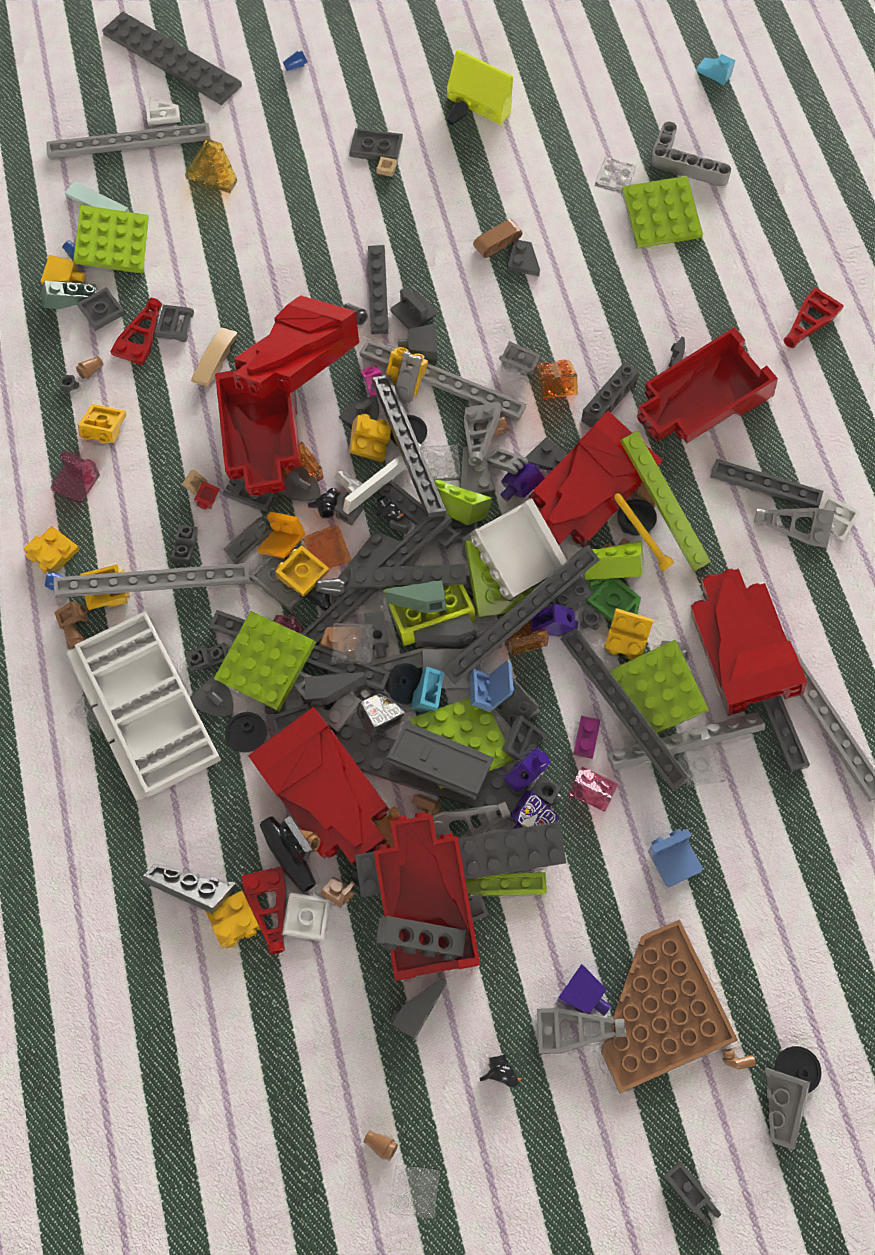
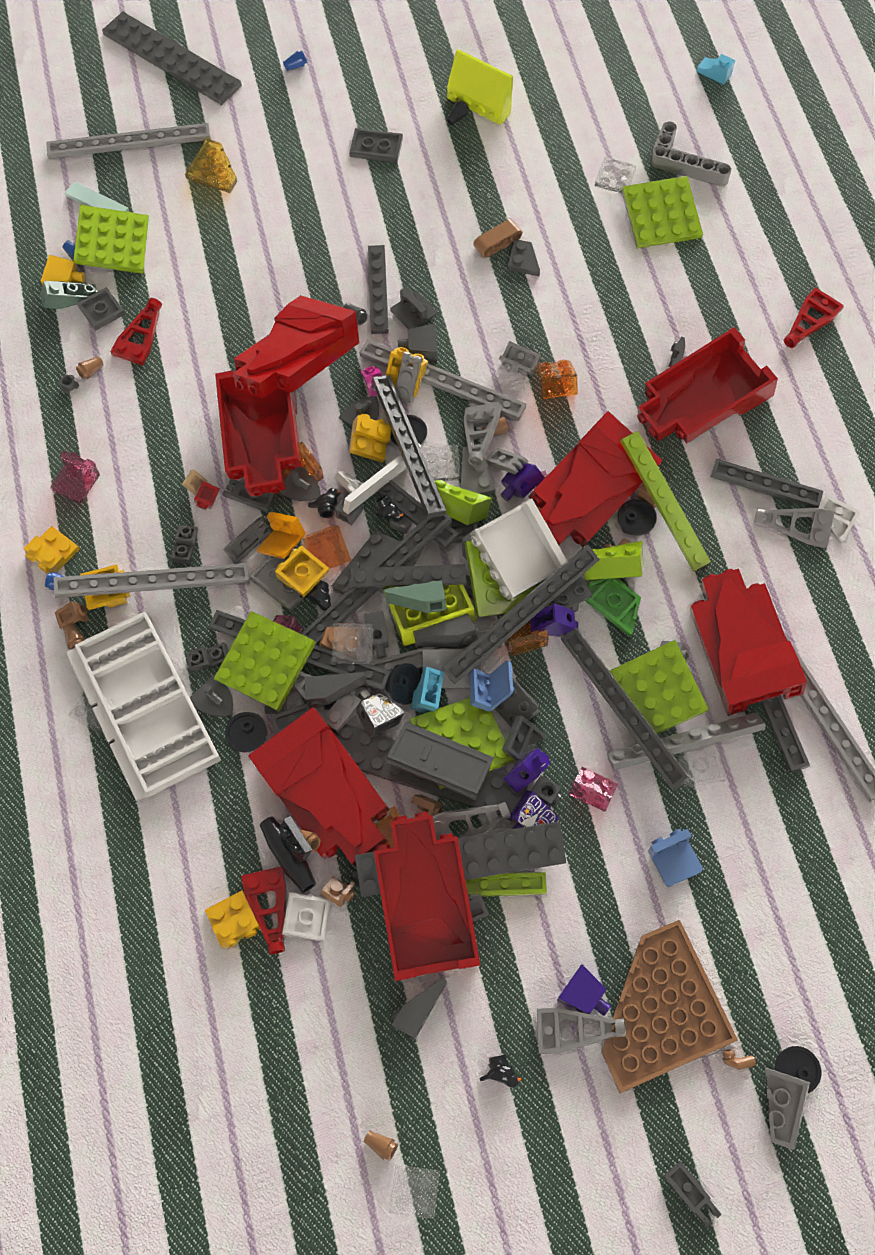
(101, 423): yellow plate -> none
(161, 112): white wing -> none
(169, 320): dark grey plate -> none
(198, 891): wing -> none
(213, 357): tan slope -> none
(330, 586): dark grey cone -> none
(386, 166): tan plate -> none
(452, 938): dark grey brick -> none
(546, 455): dark grey wing -> none
(586, 737): magenta plate -> none
(595, 616): dark grey plate -> none
(610, 394): dark grey brick -> none
(628, 634): yellow plate -> none
(663, 560): yellow piece -> none

